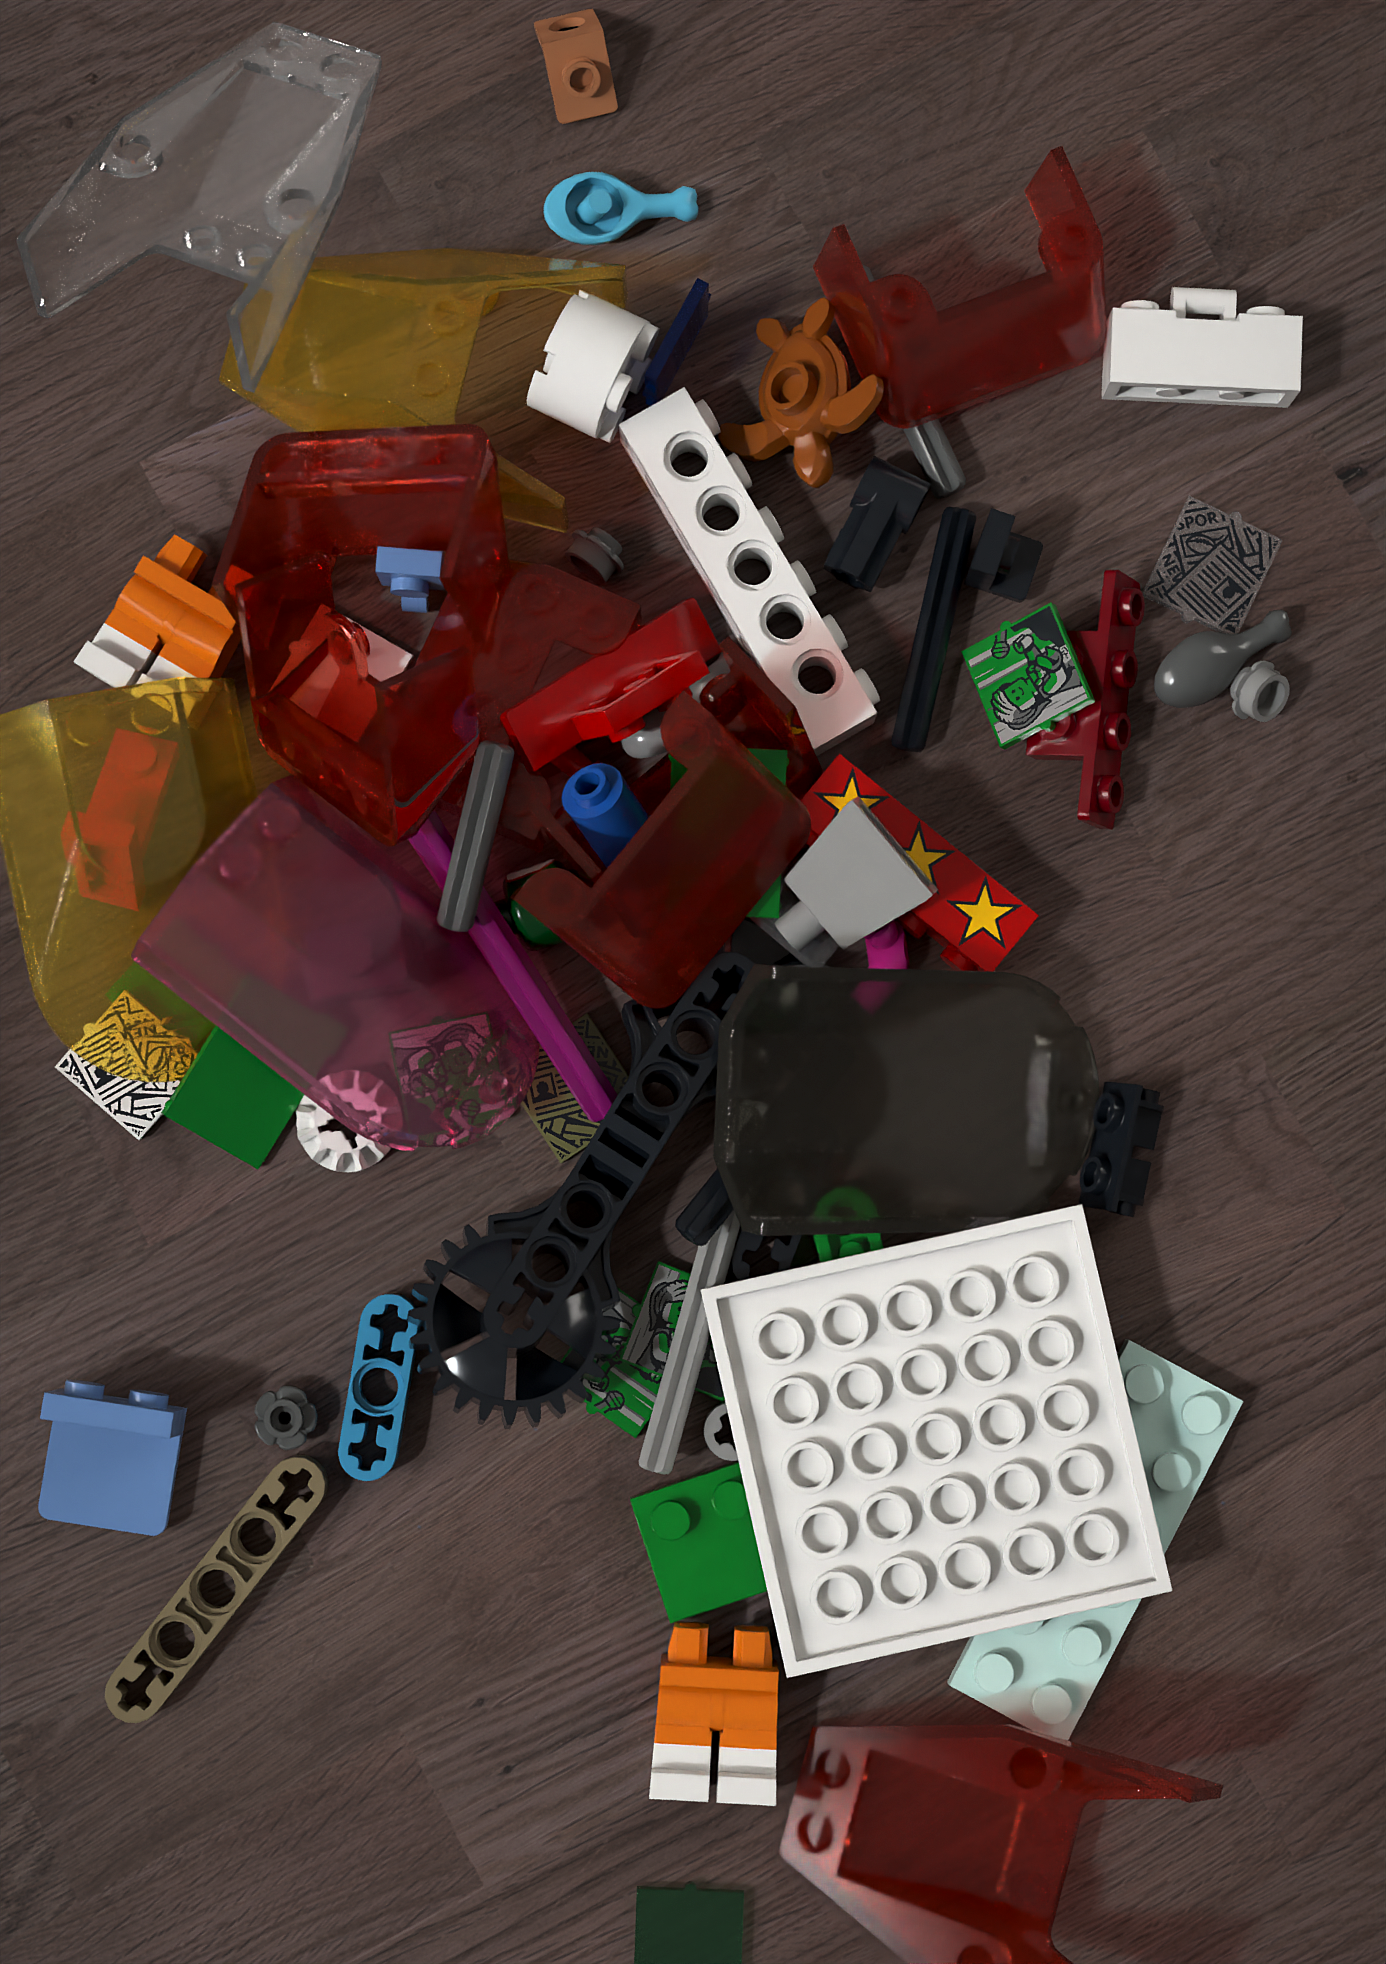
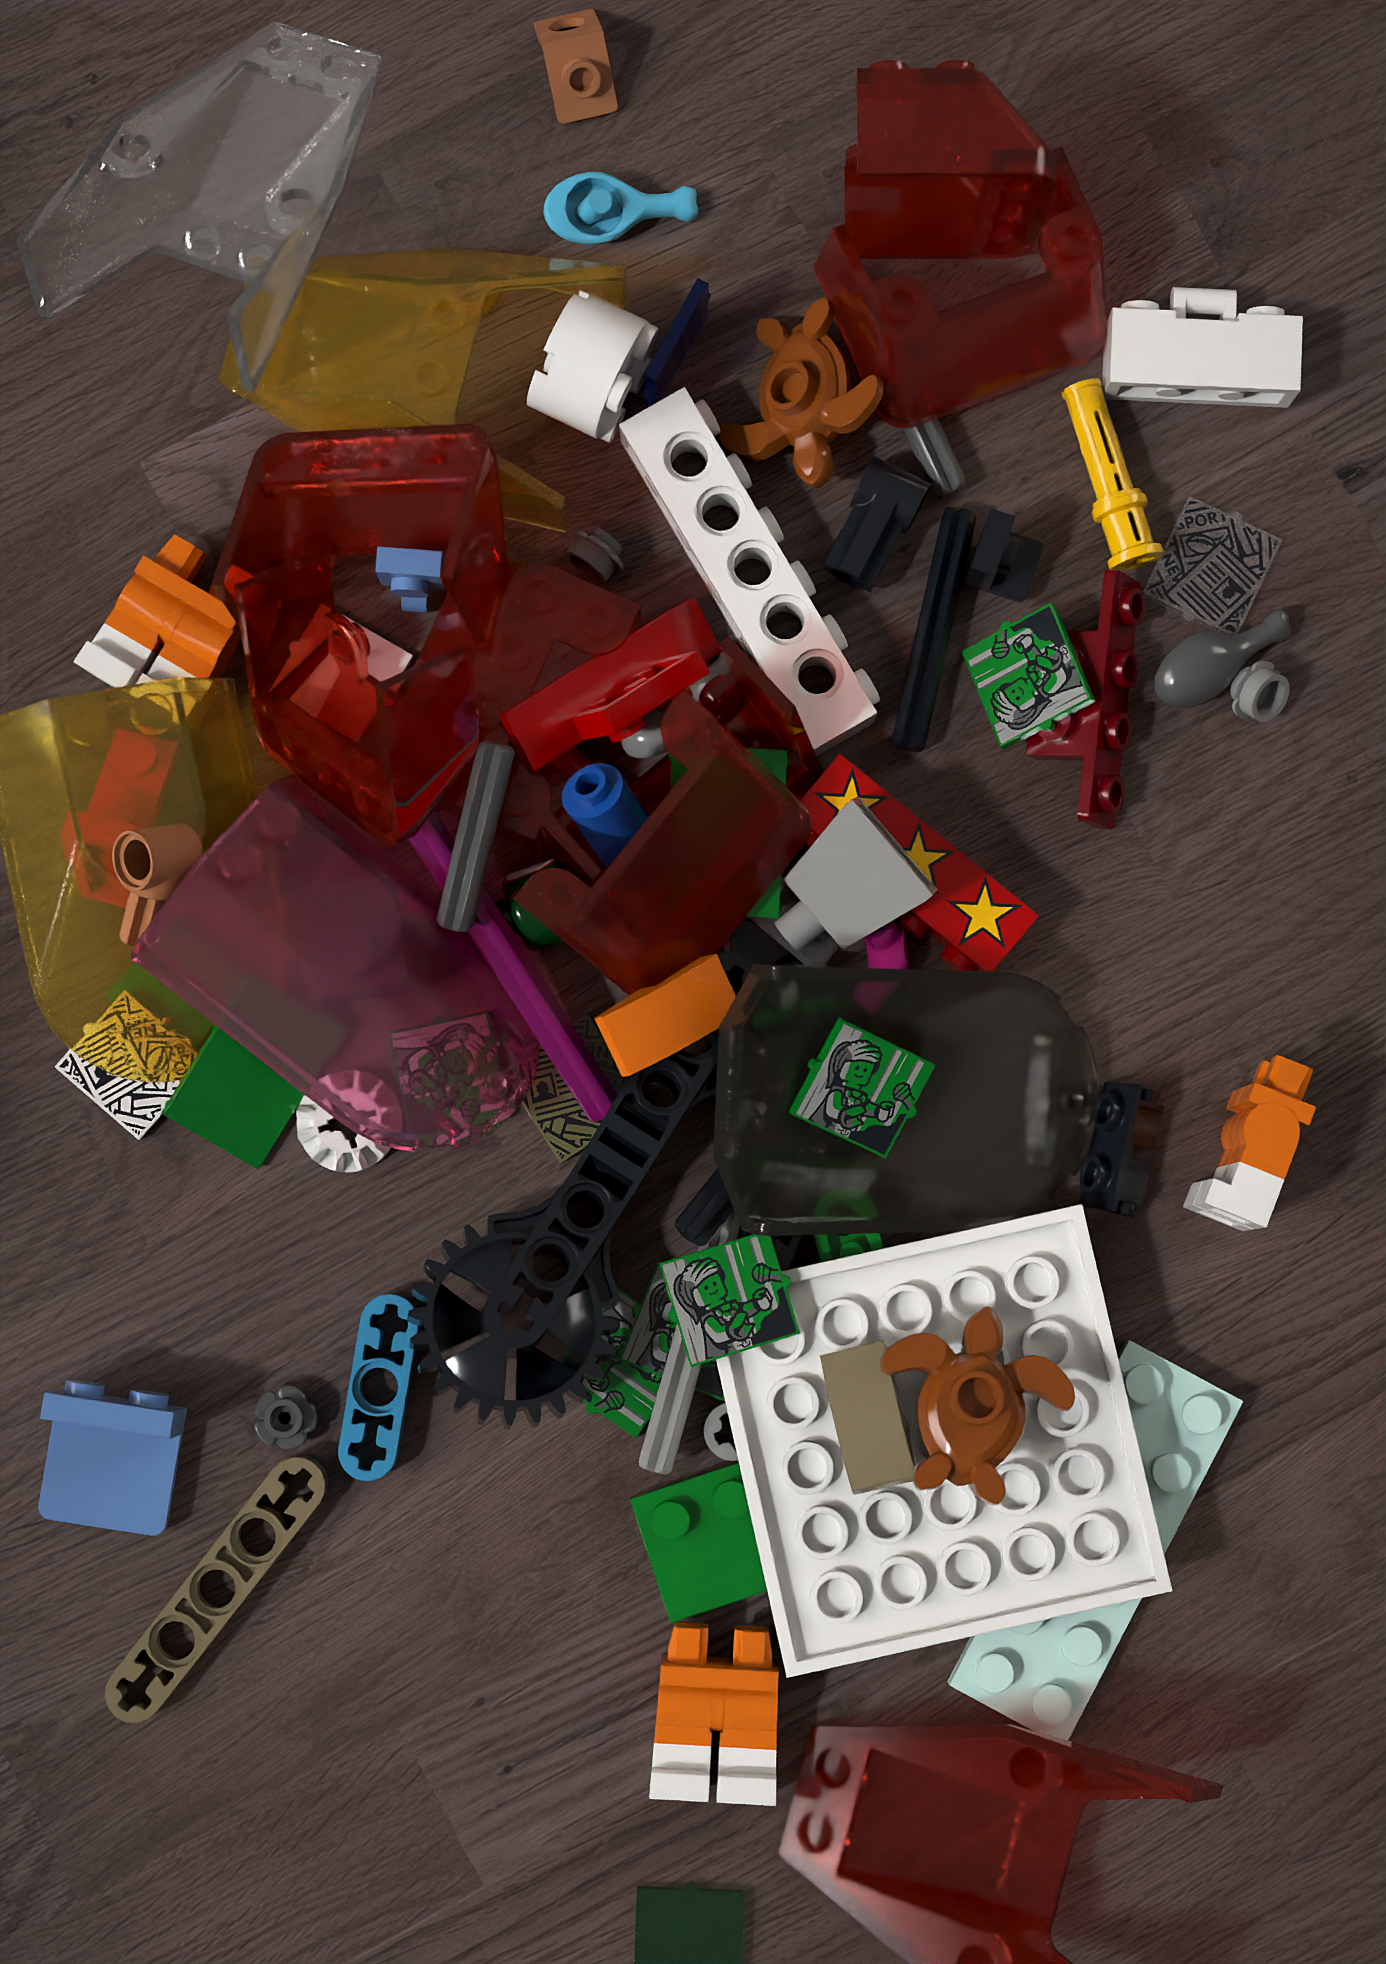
(151, 867): none -> nougat axle
(667, 1016): none -> orange slope
(729, 1298): none -> piece
(862, 1087): none -> piece
(868, 1418): none -> dark tan slope
(942, 167): none -> clear red windscreen
(973, 1402): none -> dark orange animal
(1118, 504): none -> yellow pin
(1256, 1146): none -> orange hips

